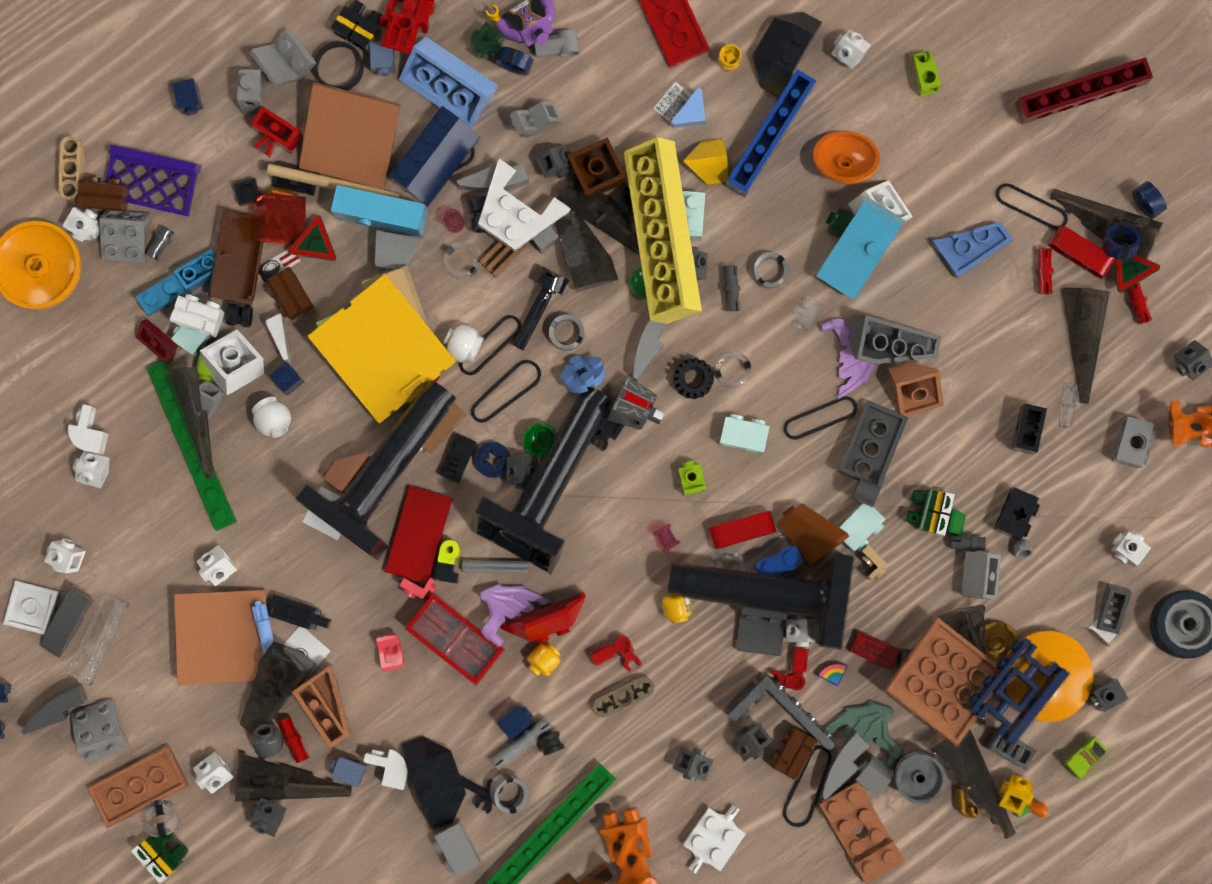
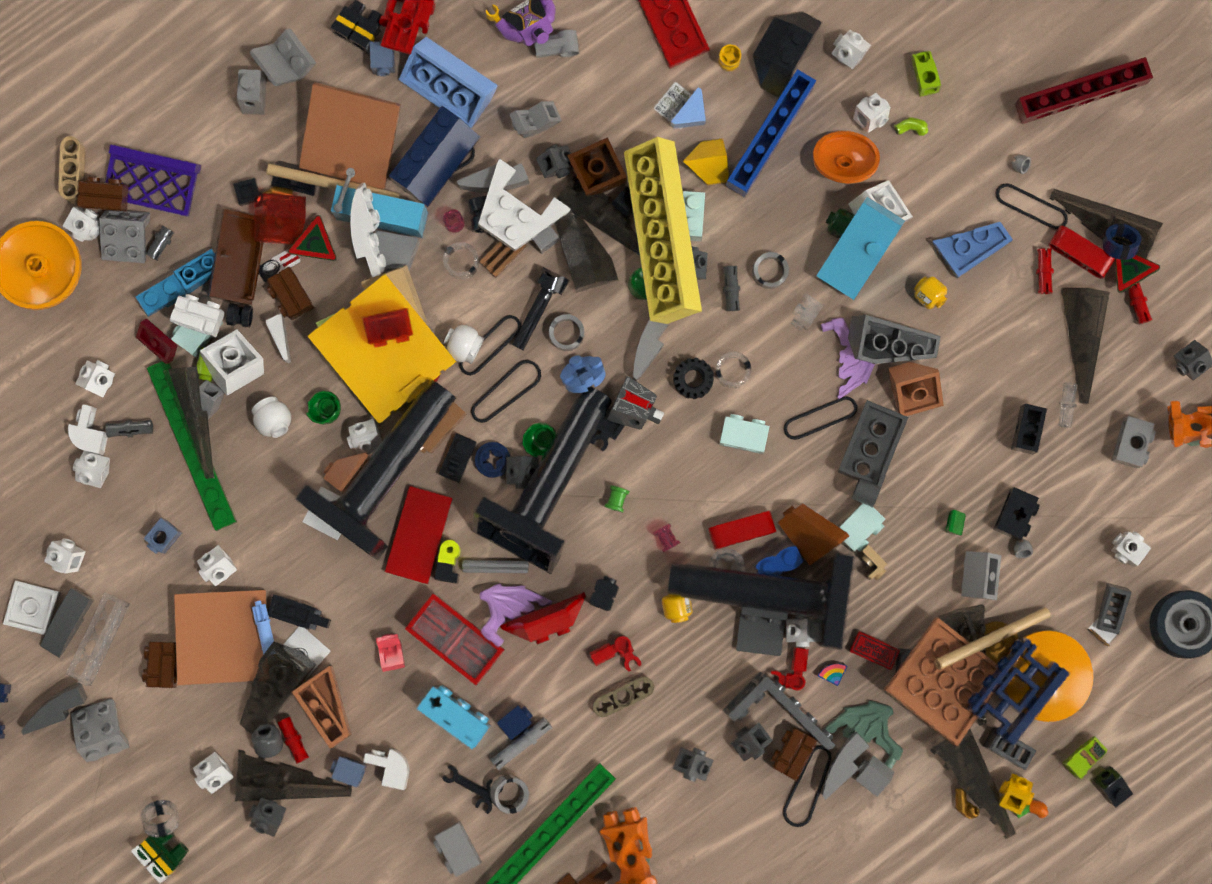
(95, 377): none -> white brick
(129, 428): none -> dark grey pin
(137, 786): nougat tile -> none
(161, 665): none -> reddish brown brick
(171, 532): none -> sand blue brick
(187, 97): dark blue brick -> none
(275, 130): red brick -> none
(287, 378): dark blue brick -> none
(324, 408): none -> green hair
(325, 48): black tyre -> none
(350, 174): none -> light grey hinge
(363, 223): none -> white slope
(364, 437): none -> white brick
(388, 326): none -> clear red slope
(413, 590): coral bracket -> none
(434, 780): black wedge -> none
(455, 716): none -> medium azure piece
(486, 42): clear green brick -> none
(514, 61): dark blue piece -> none
(543, 659): yellow head -> none
(551, 743): pearl dark grey wheel -> none
(604, 593): none -> black brick
(616, 498): none -> bright green bush
(691, 487): lime brick -> none
(714, 838): white plate -> none
(871, 854): nougat piece -> none
(872, 112): none -> white brick
(911, 123): none -> lime arm
(922, 790): flat silver wheel -> none
(930, 292): none -> yellow head
(935, 502): dark green hips -> none
(968, 543): dark grey pin -> none
(992, 638): none -> tan piece
(1021, 164): none -> light grey hinge
(1107, 695): dark grey brick -> none
(1113, 786): none -> black bracket
(1149, 200): dark blue piece -> none

